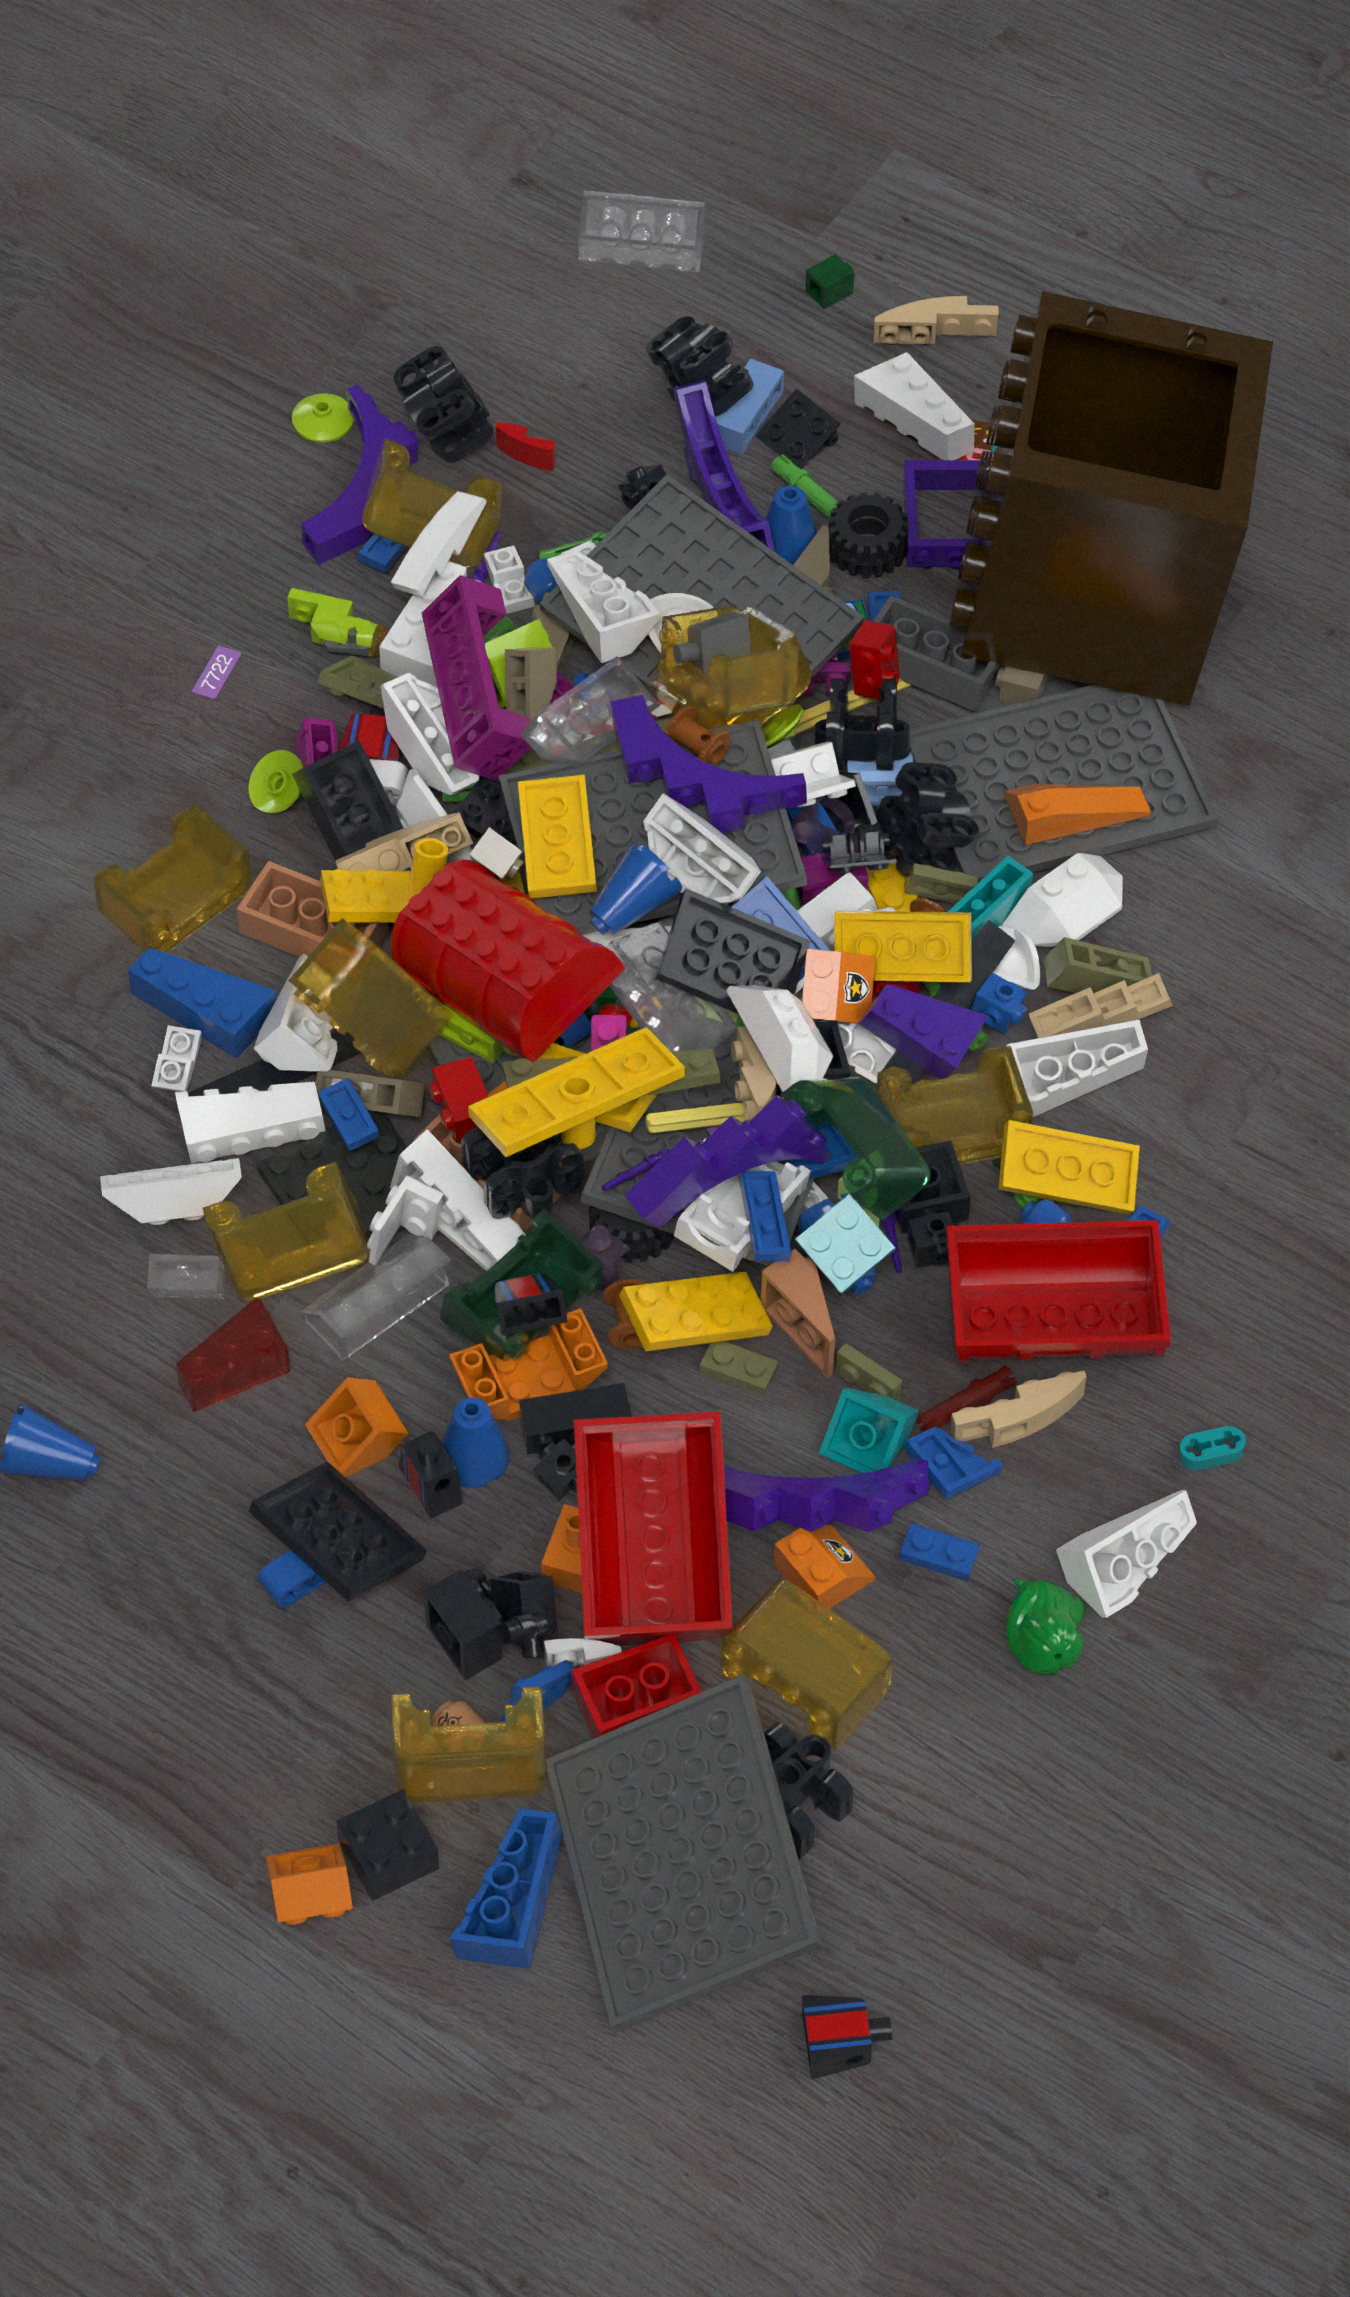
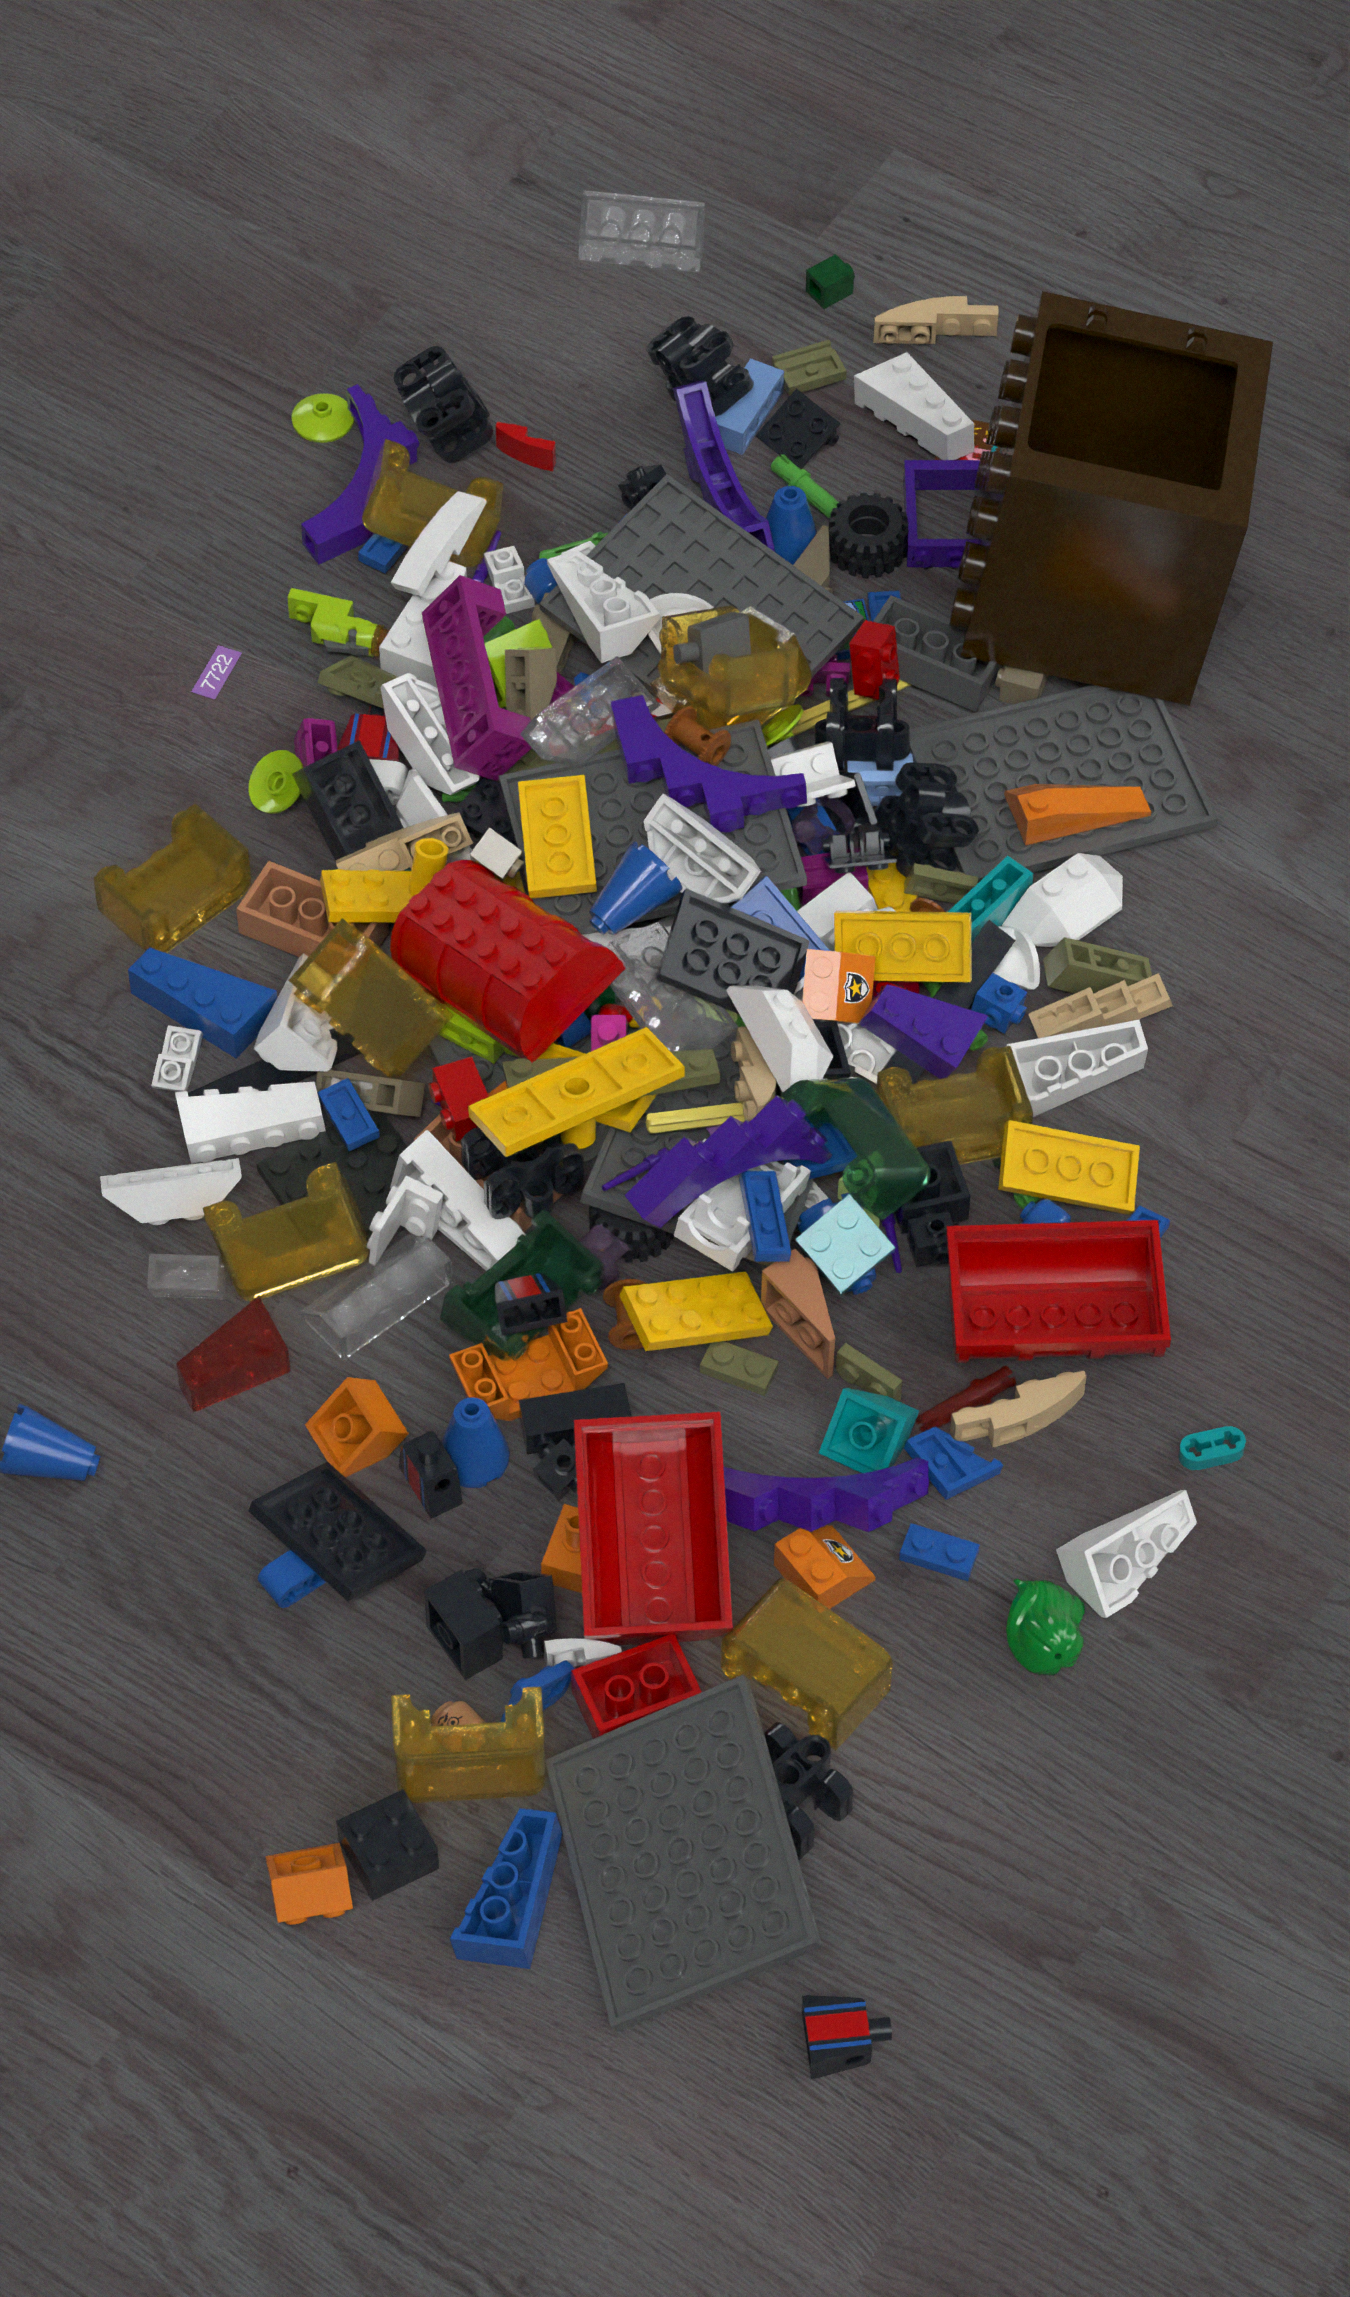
(810, 367): none -> olive plate

